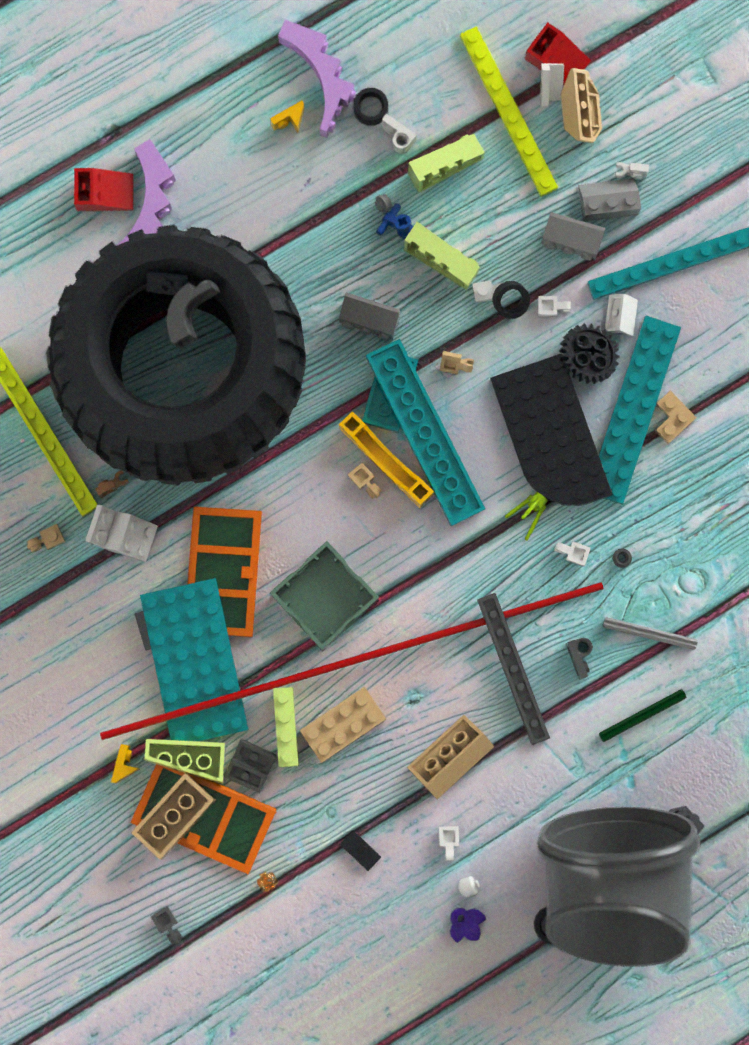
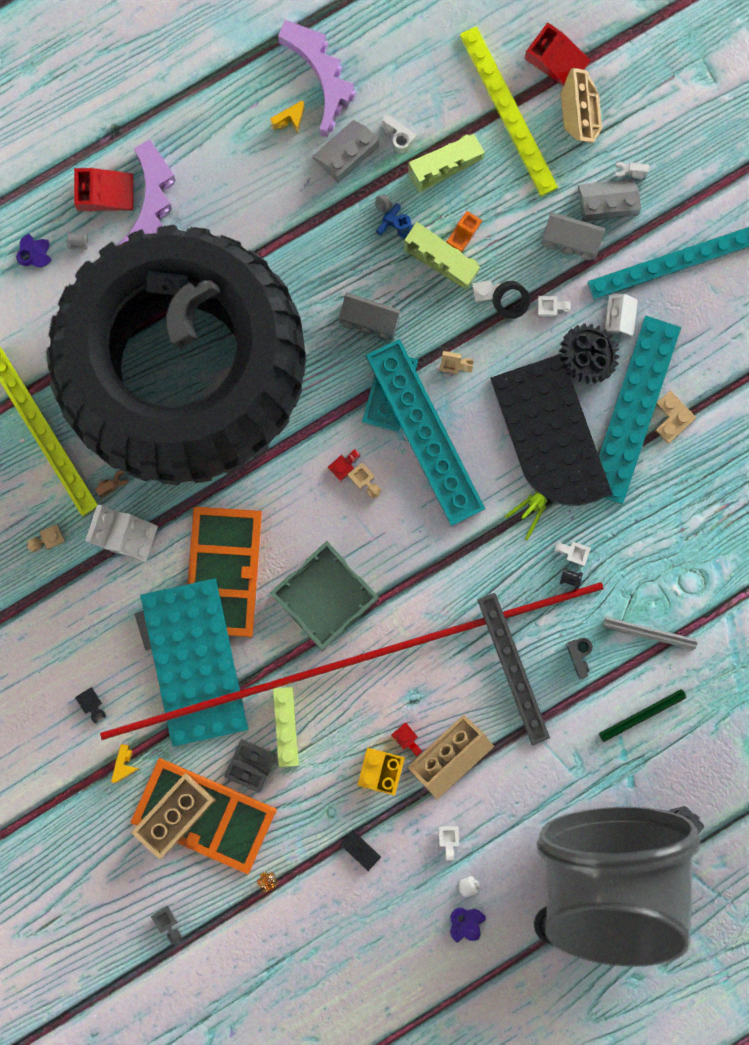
(35, 249): none -> dark purple plate
(77, 240): none -> light grey bush
(89, 702): none -> black plate
(189, 757): yellowish green wedge -> none
(342, 466): none -> red plate
(343, 724): tan brick -> none
(346, 150): none -> light grey slope
(370, 120): black tyre -> none
(381, 771): none -> yellow slope
(387, 462): yellow arch -> none
(405, 738): none -> red plate
(464, 231): none -> orange slope
(551, 83): white panel -> none
(571, 578): none -> black bush
(628, 558): dark grey plate -> none

